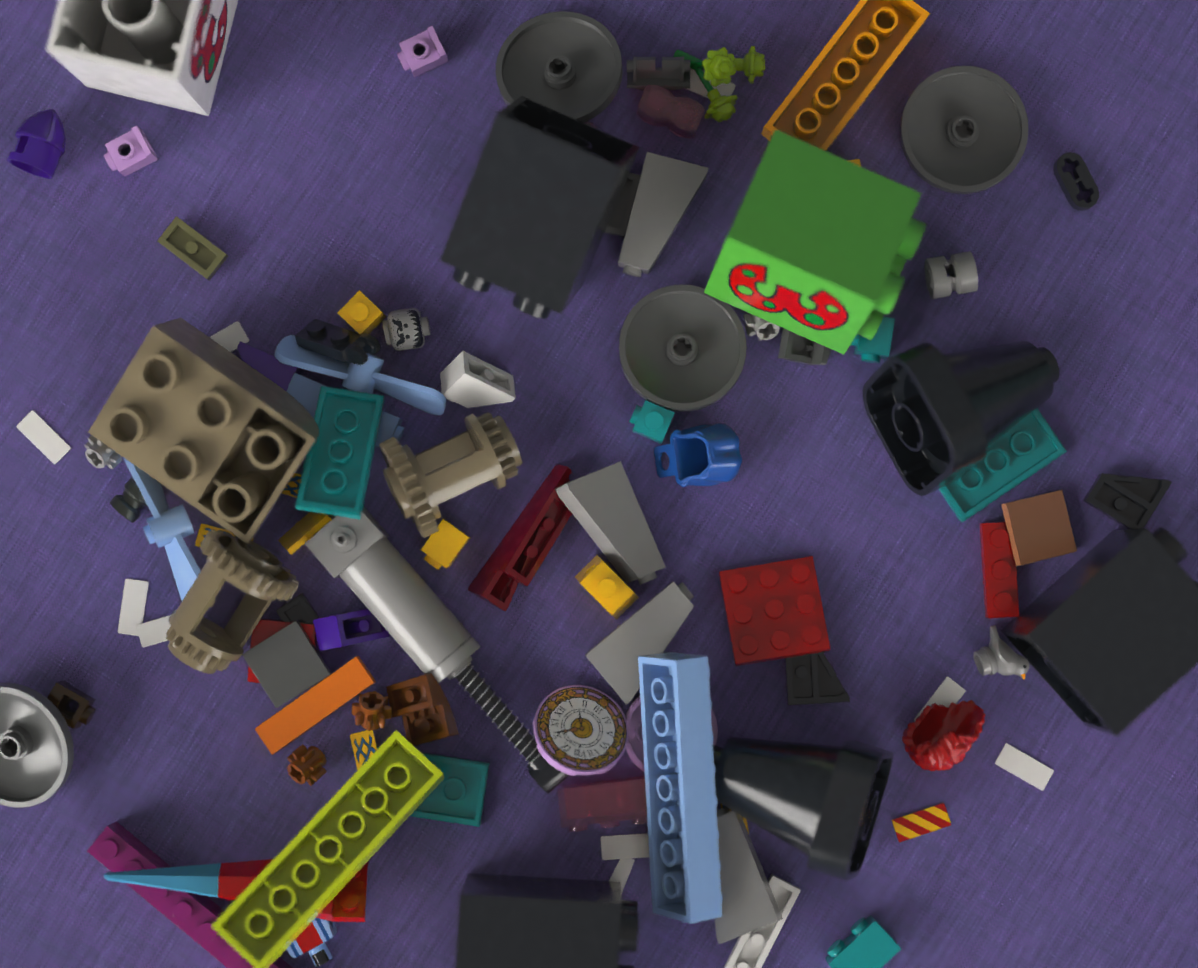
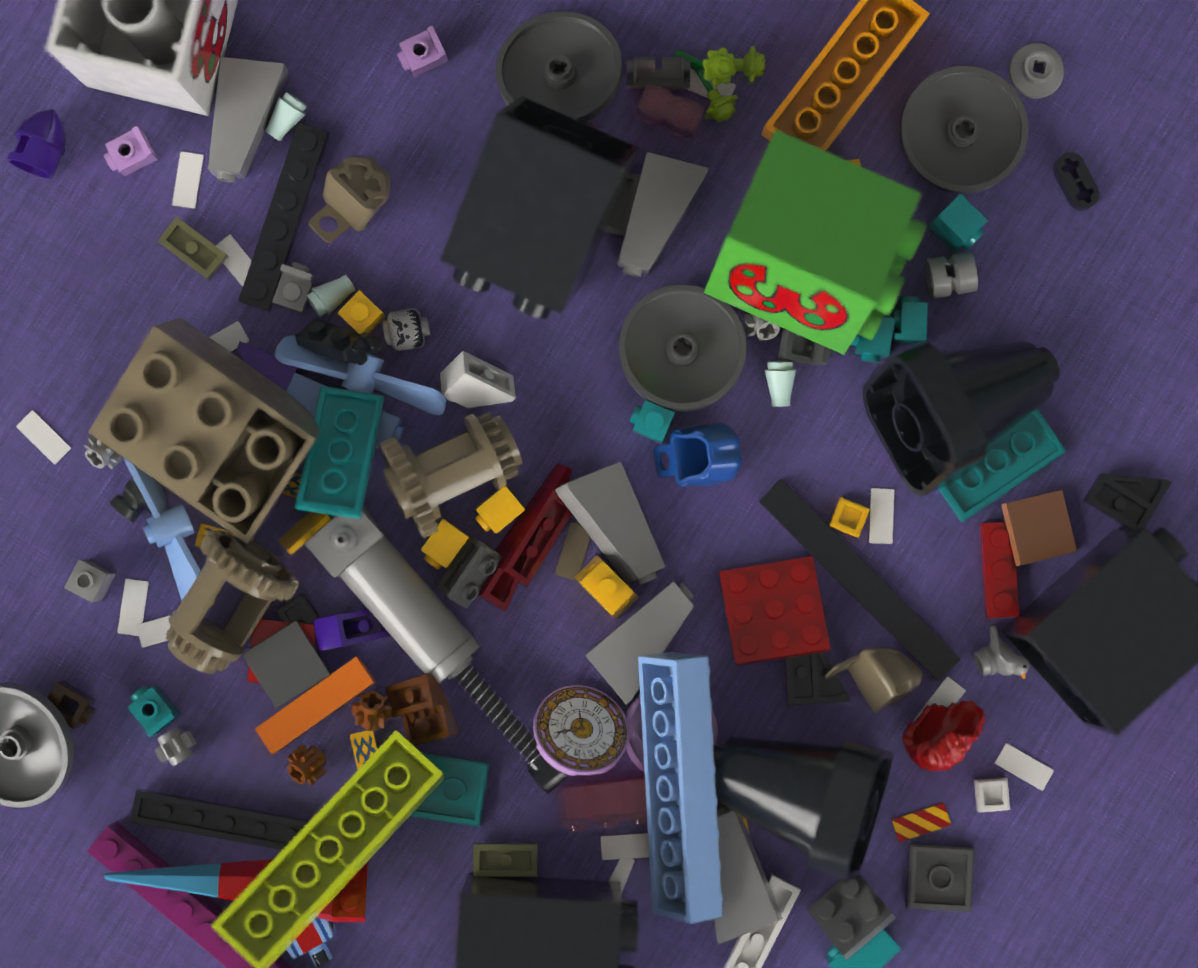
(89, 580): none -> light grey brick
(164, 711): none -> teal brick
(175, 746): none -> light grey gear
(187, 180): none -> white sticker
(215, 819): none -> black plate
(237, 260): none -> white sticker
(242, 111): none -> light grey slope
(283, 216): none -> black plate
(285, 116): none -> light aqua cone
(294, 287): none -> light grey bracket
(330, 295): none -> light aqua cone
(352, 195): none -> dark tan piece
(469, 572): none -> dark grey bracket
(498, 510): none -> yellow brick
(505, 859): none -> olive plate
(573, 552): none -> dark tan sticker
(780, 382): none -> light aqua cone
(849, 517): none -> yellow tile
(851, 915): none -> dark grey plate
(859, 580): none -> black tile
(881, 516): none -> white sticker
(881, 676): none -> dark tan piece
(910, 321): none -> teal brick
(940, 877): none -> dark grey tile
(959, 224): none -> teal brick
(992, 794): none -> white tile
(1036, 84): none -> light grey piece

